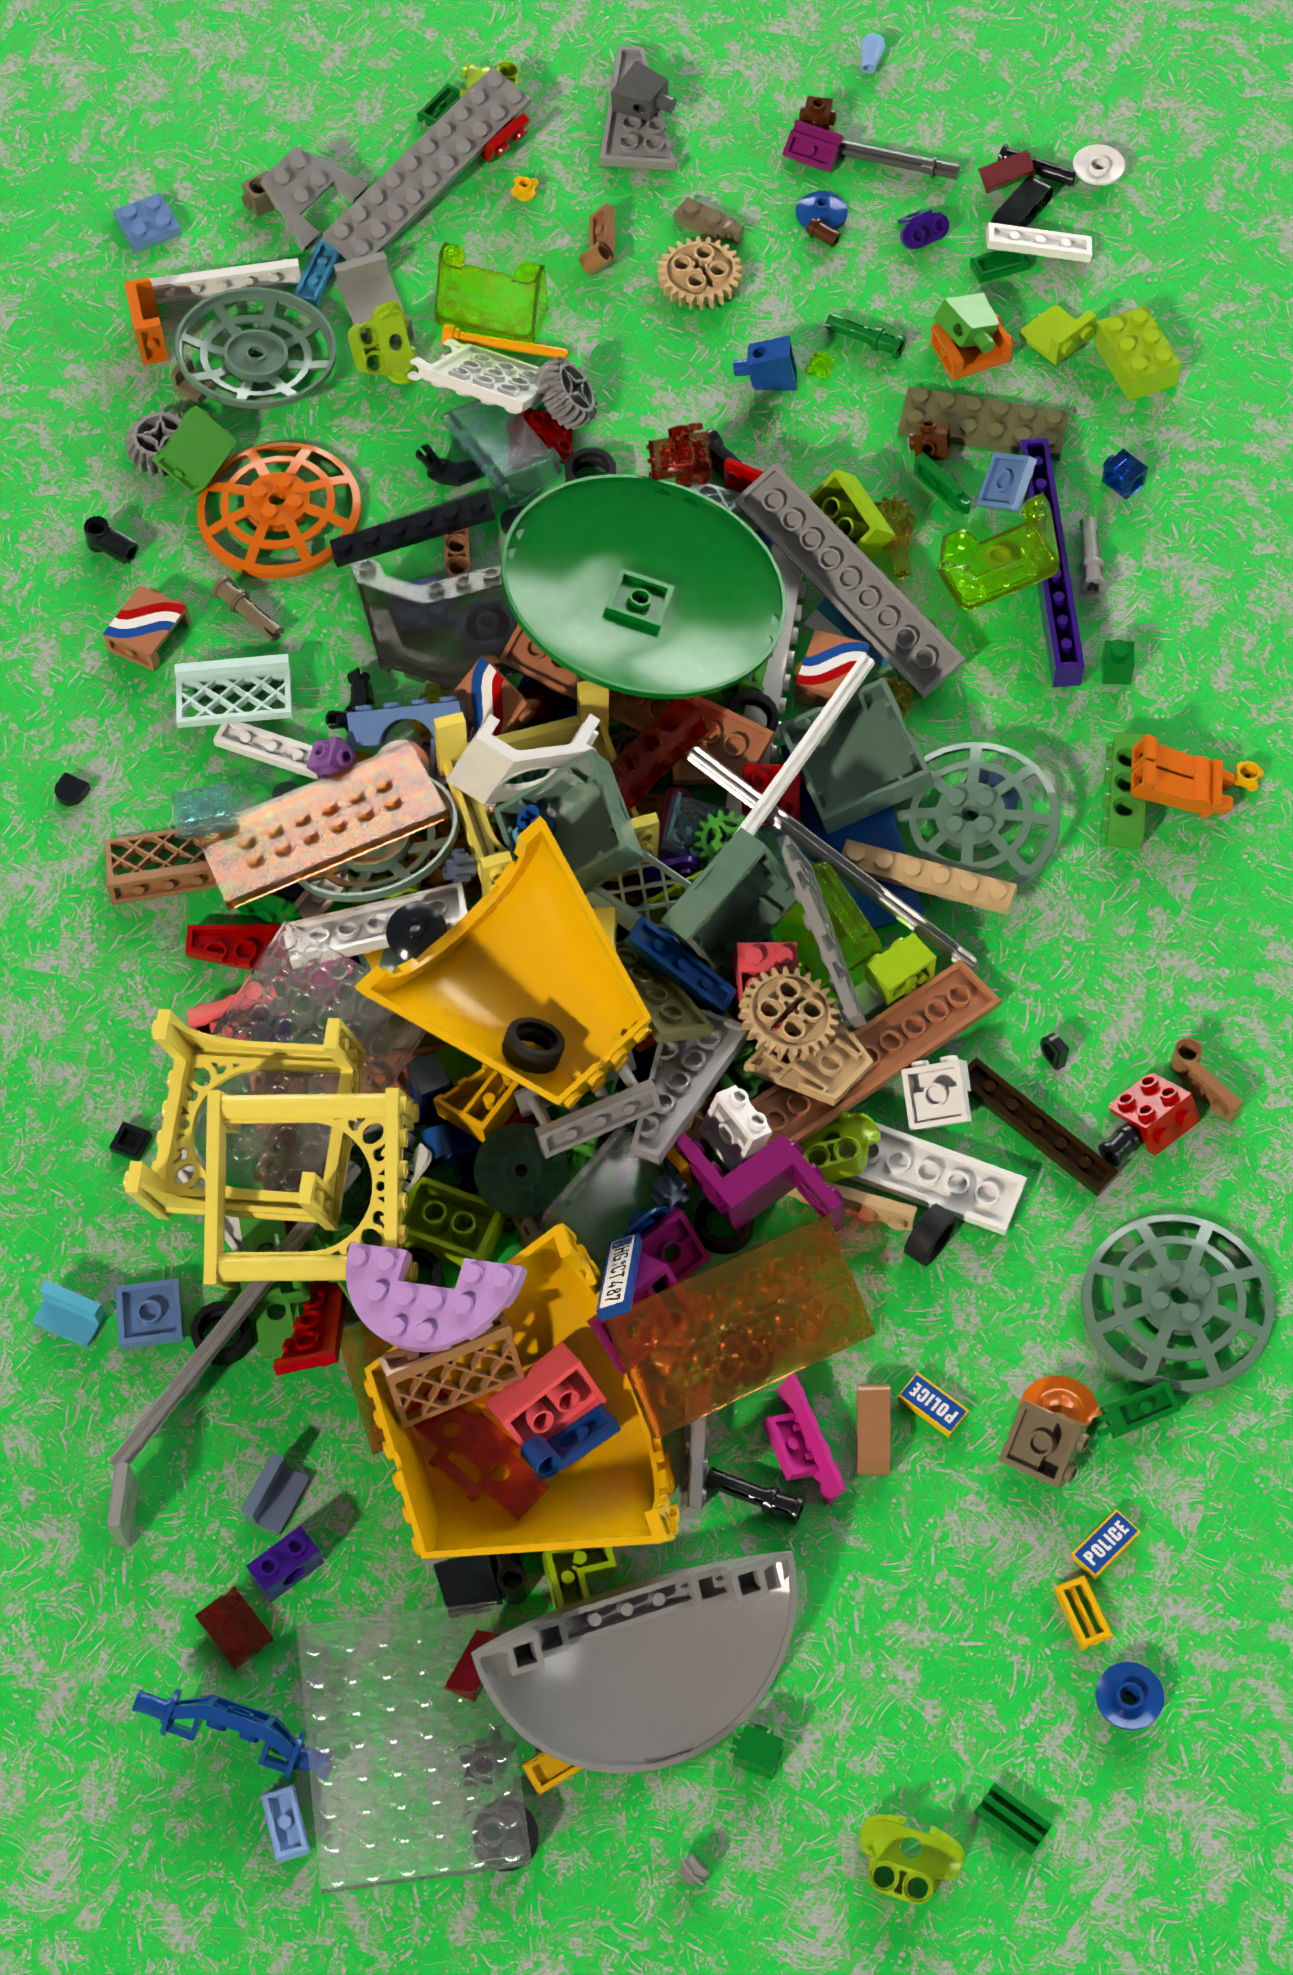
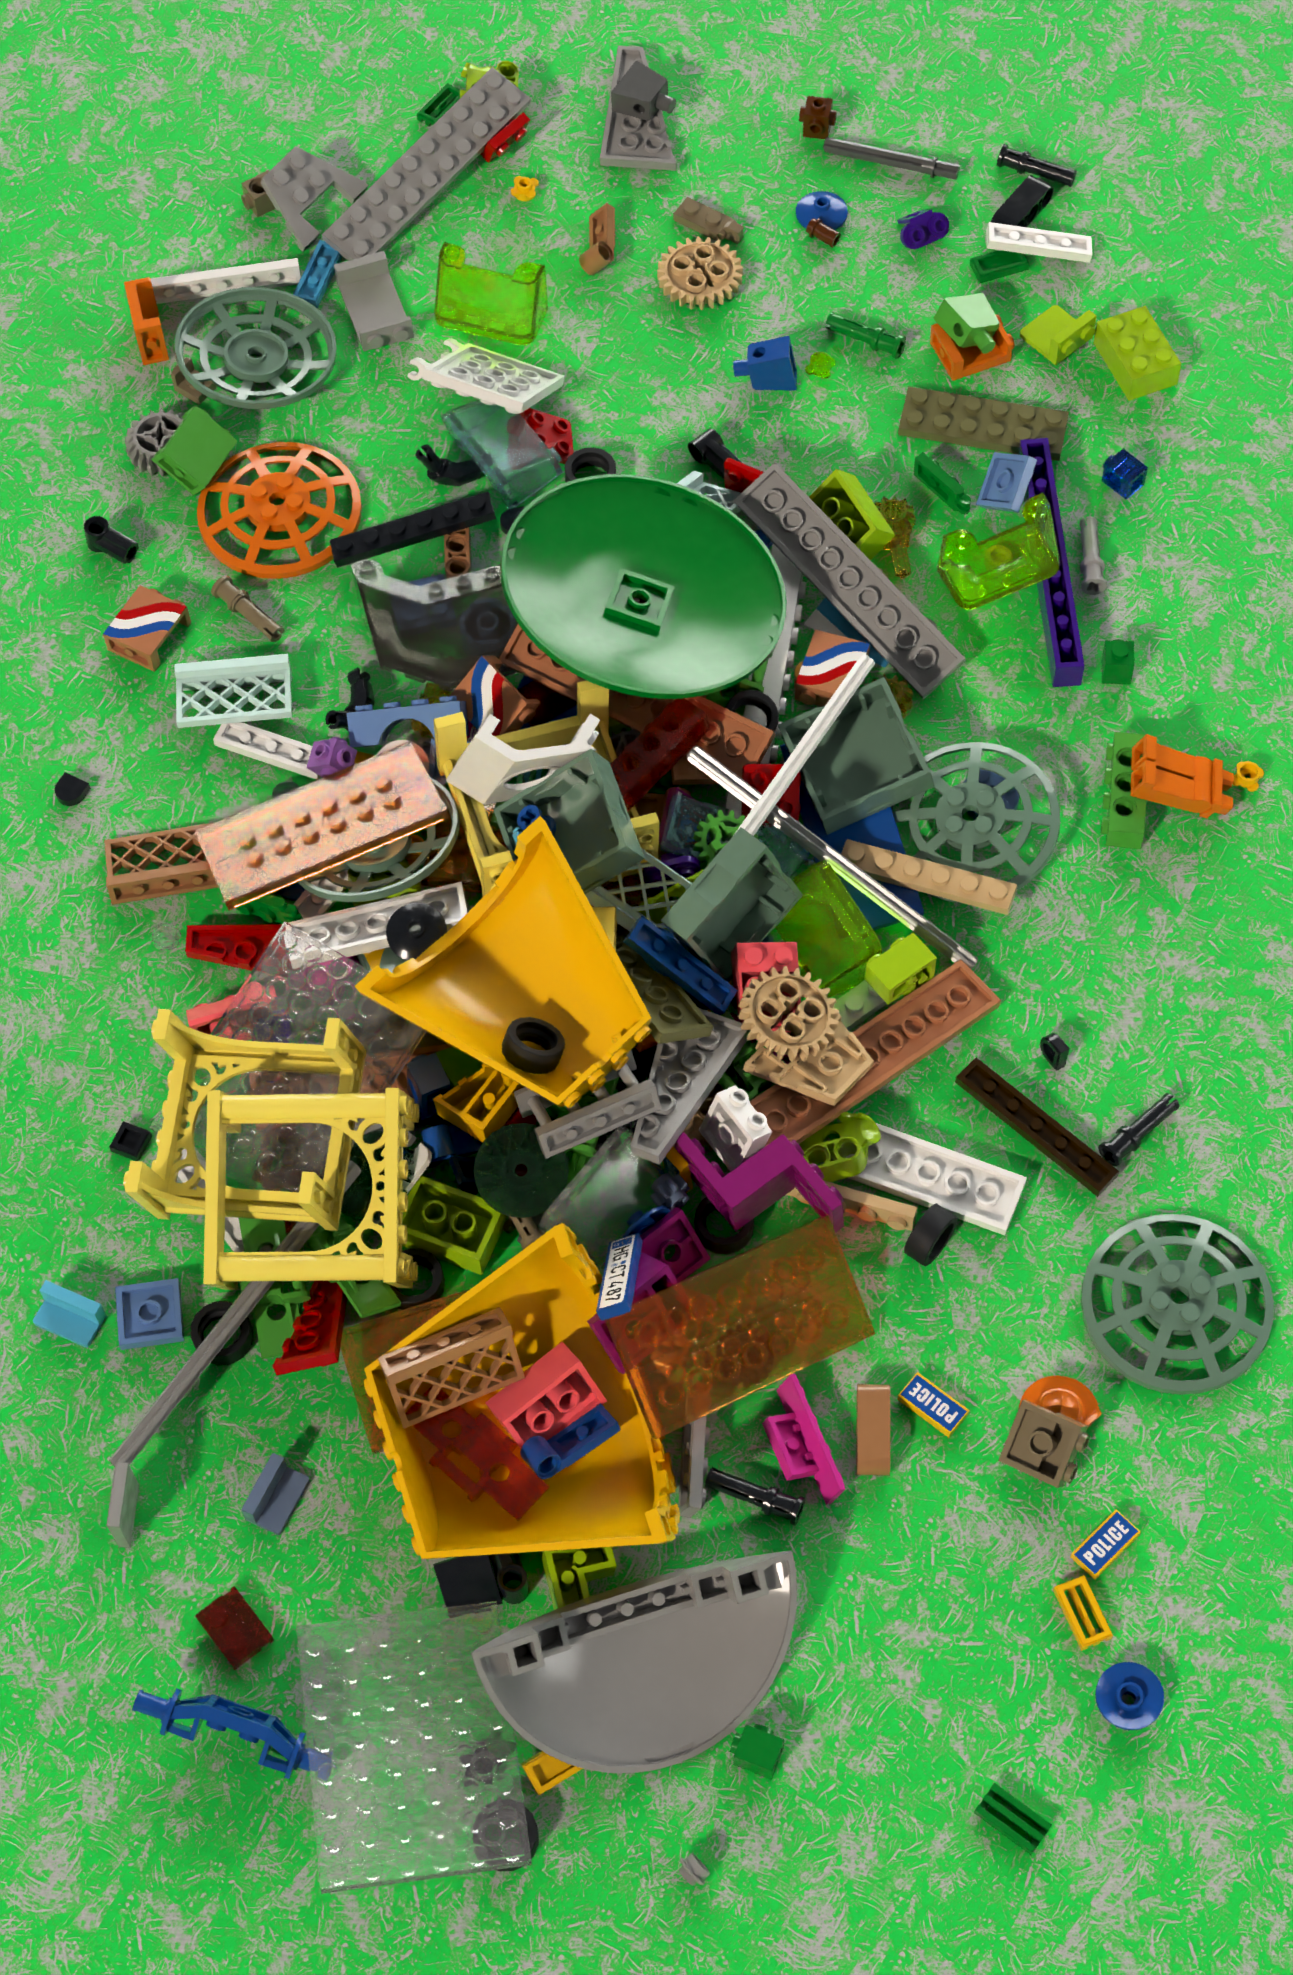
(147, 222): medium blue plate -> none
(204, 811): clear light blue bracket -> none
(285, 1564): dark purple brick -> none
(285, 1823): light blue plate -> none
(385, 321): lime piece -> none
(426, 1315): lavender plate -> none
(451, 331): light orange piece -> none
(459, 866): sand blue gear -> none
(464, 1678): dark red slope -> none
(566, 393): light grey gear -> none
(682, 456): clear red piece -> none
(813, 146): magenta plate -> none
(818, 920): light grey wing -> none
(871, 51): light blue cone -> none
(932, 439): reddish brown brick -> none
(937, 1093): white plate -> none
(938, 1861): lime piece -> none
(1006, 171): dark red slope -> none
(1099, 164): white dish -> none
(1137, 1410): green hinge -> none
(1158, 1110): red bracket -> none
(1202, 1082): medium nougat plate -> none

